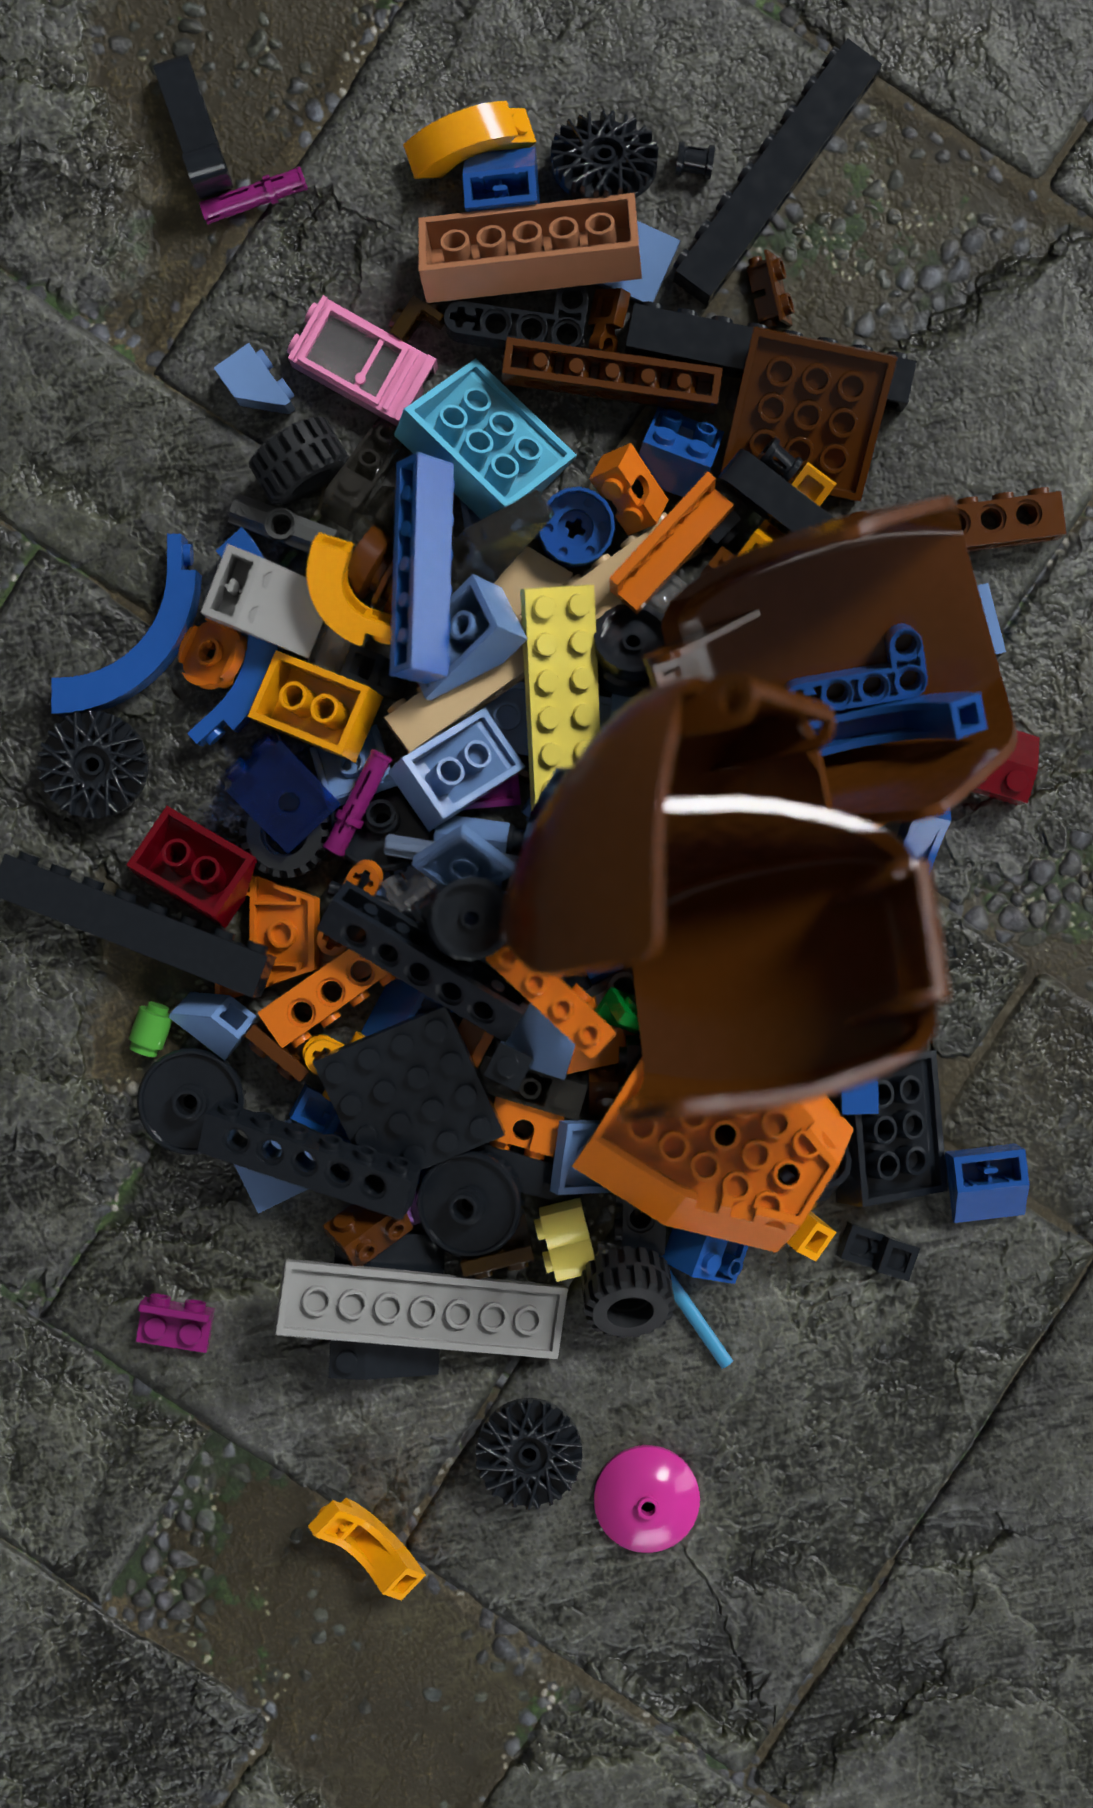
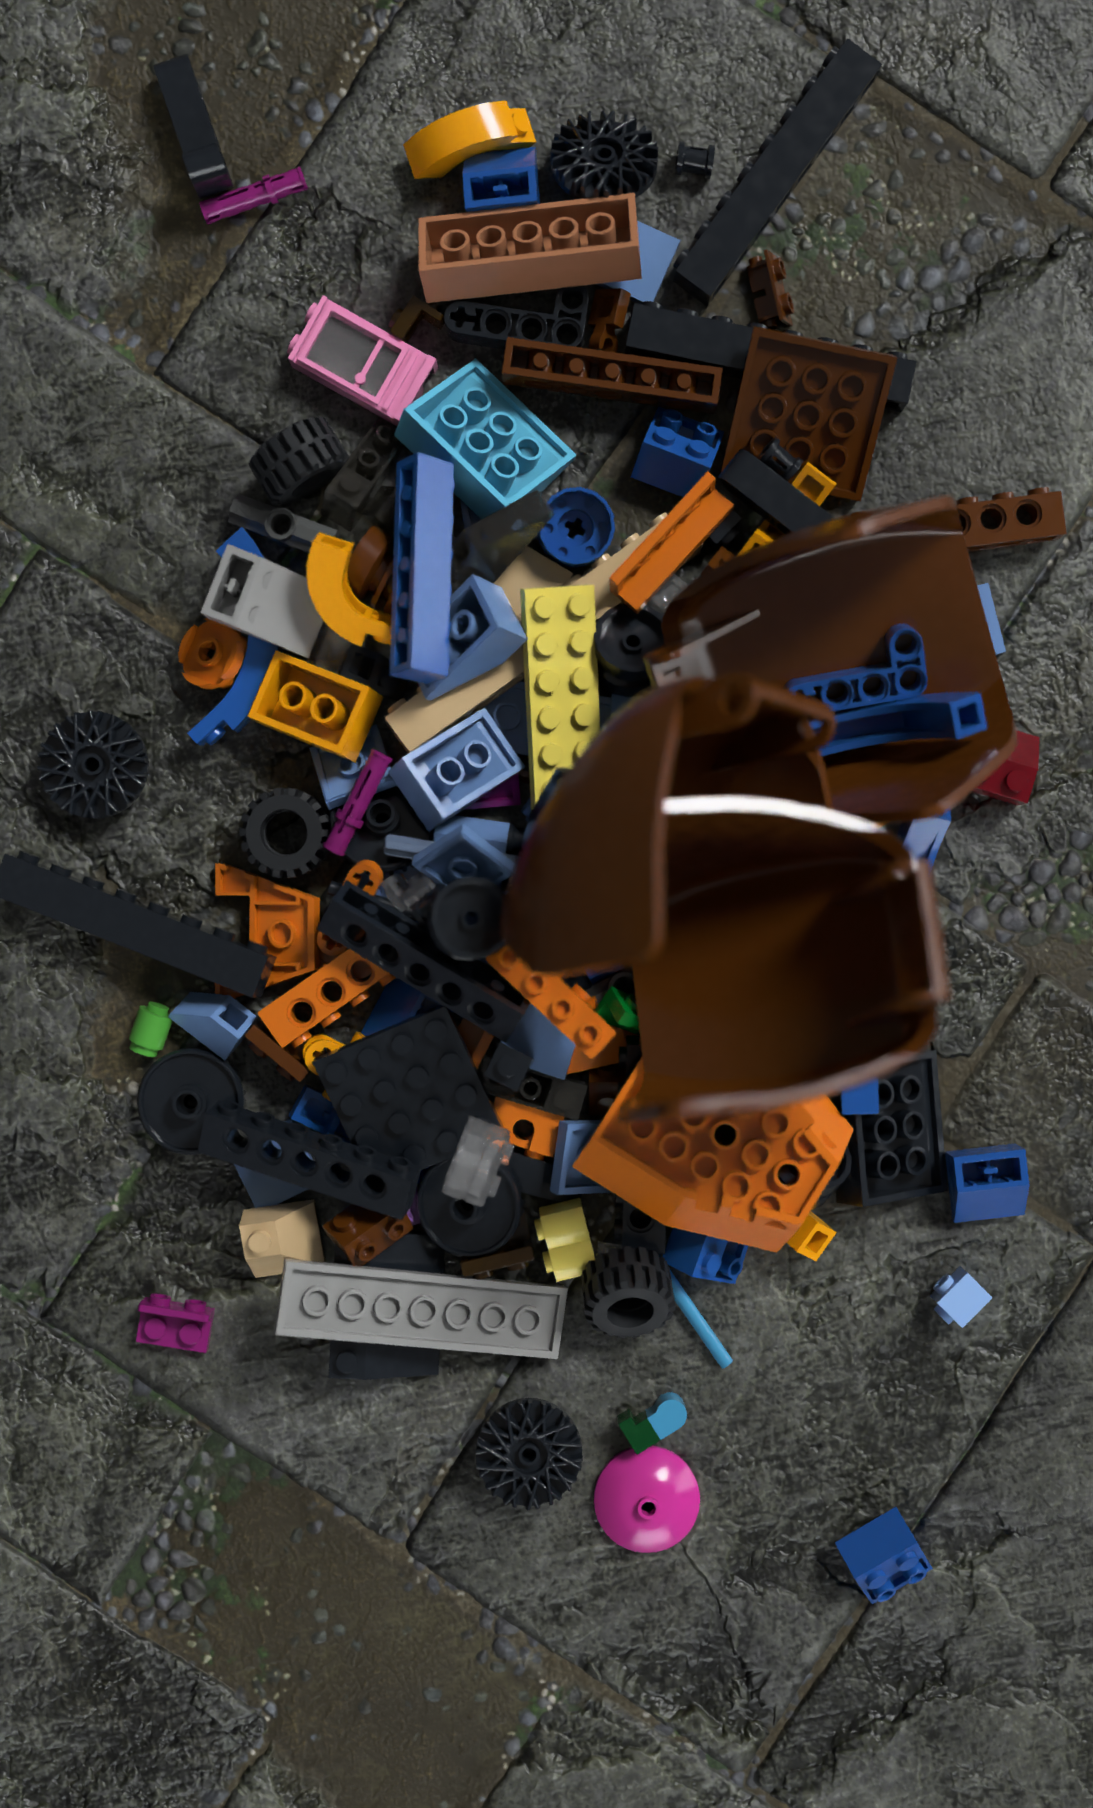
(152, 653): blue arch -> none
(194, 866): dark red slope -> none
(252, 384): medium blue slope -> none
(269, 774): clear blue bracket -> none
(278, 1234): none -> tan slope
(371, 1544): light orange arch -> none
(477, 1161): none -> clear brick
(614, 480): orange brick -> none
(653, 1423): none -> leg
(878, 1251): black slope -> none
(883, 1556): none -> blue slope
(959, 1297): none -> light blue brick

